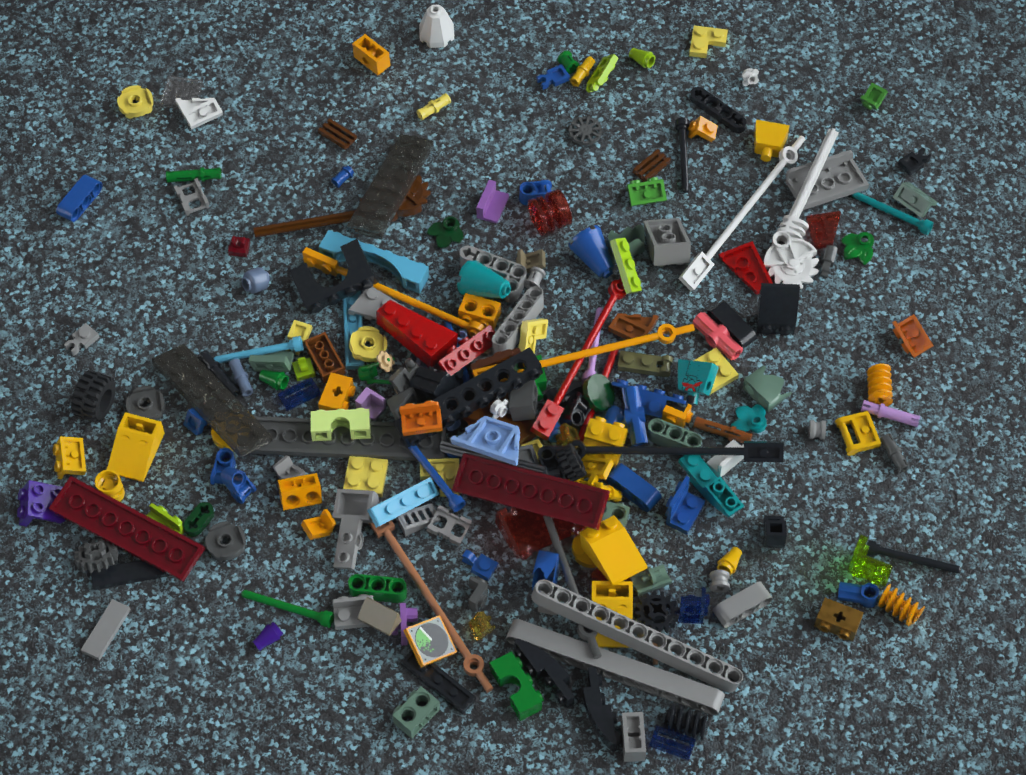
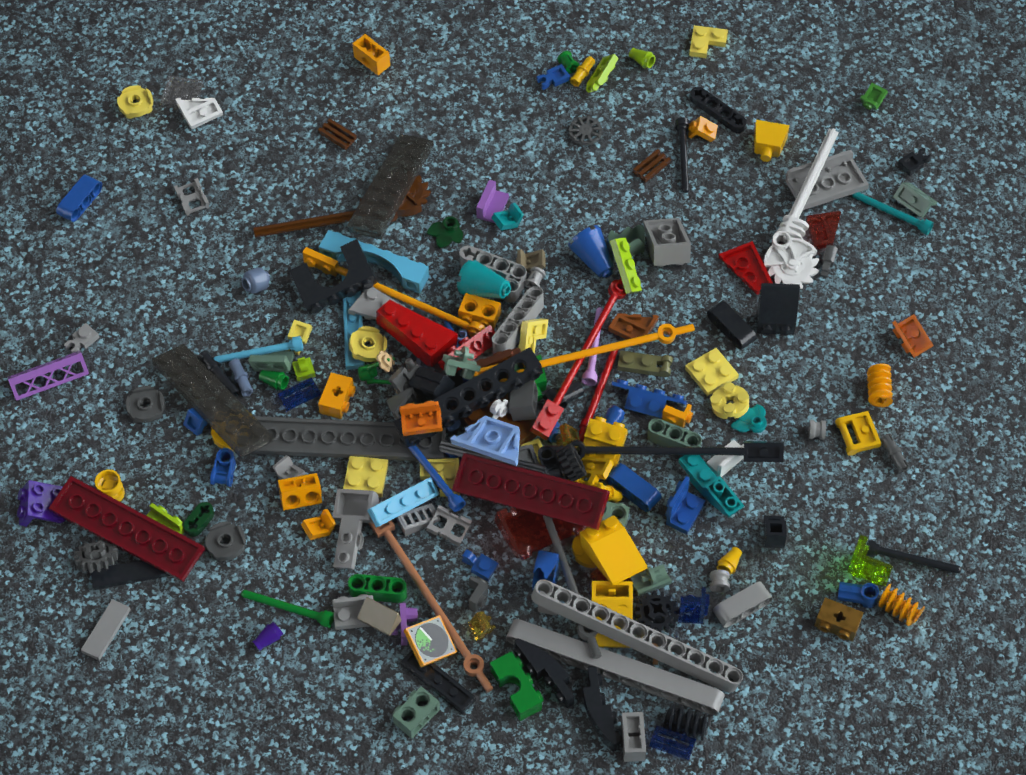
(46, 368): none -> medium lavender fence
(69, 456): yellow bracket -> none
(93, 396): black tyre -> none
(135, 446): yellow slope -> none
(189, 175): green pin -> none
(237, 483): blue piece -> none
(239, 246): dark red tile -> none
(324, 356): dark orange piece -> none
(324, 423): yellowish green arch -> none
(342, 176): blue pin -> none
(373, 401): lavender panel -> none
(433, 106): light yellow pin -> none
(436, 27): white cone -> none
(452, 362): none -> sand green hips
(508, 219): none -> teal bracket
(533, 189): blue piece -> none
(549, 212): clear red wheel -> none
(575, 410): black piece -> none
(598, 392): dark green tile -> none
(634, 416): blue piece -> none
(646, 192): bright green bracket -> none
(696, 379): teal torso -> none
(701, 423): dark orange pin -> none
(702, 262): white bar -> none
(717, 336): coral piece -> none
(726, 393): none -> light yellow plate
(750, 76): white plate -> none
(765, 389): sand green piece -> none
(857, 248): green plate -> none
(890, 413): lavender pin -> none

